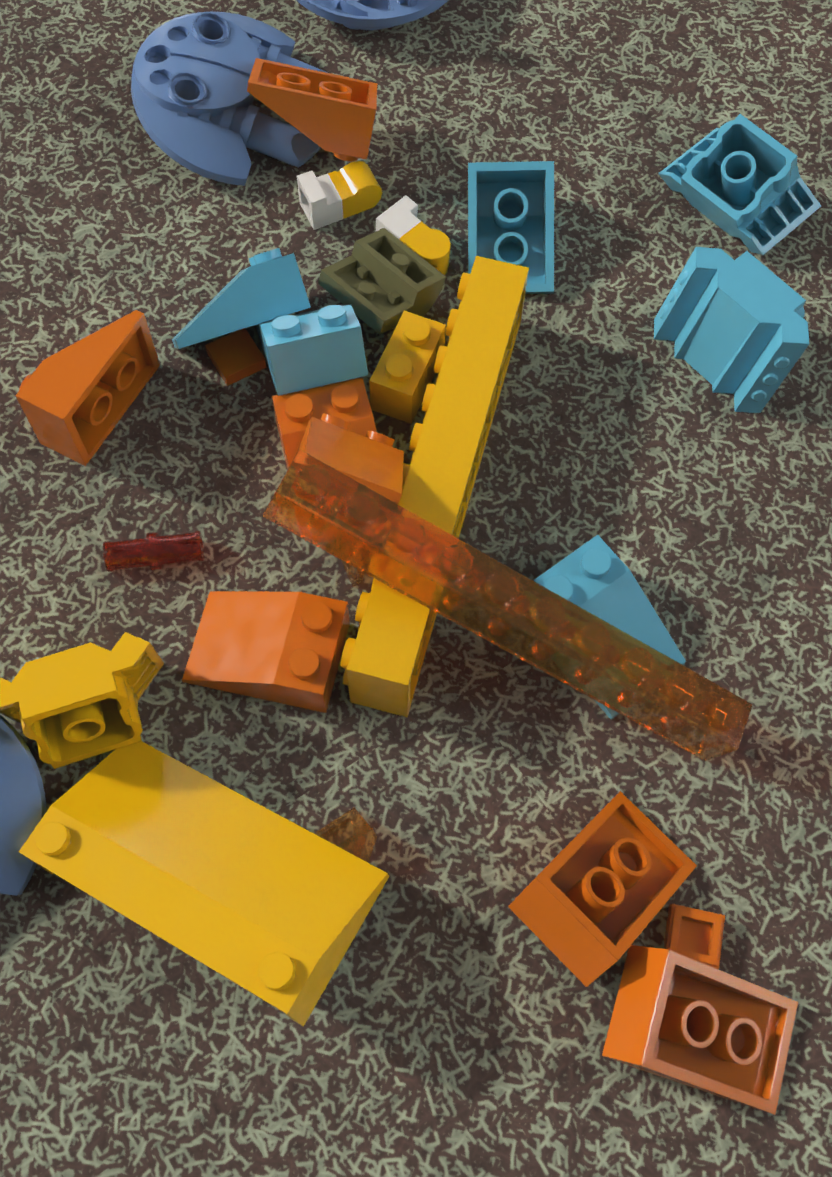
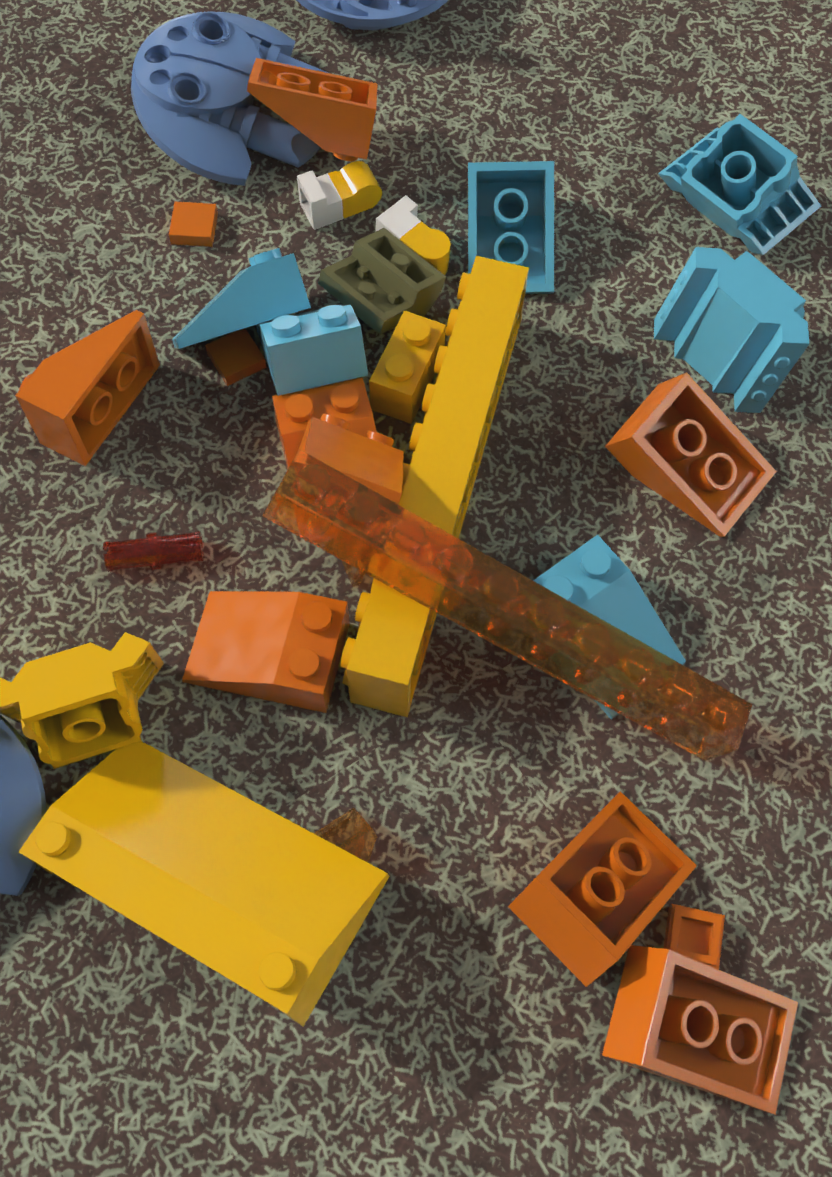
(193, 224): none -> orange tile
(692, 454): none -> orange slope

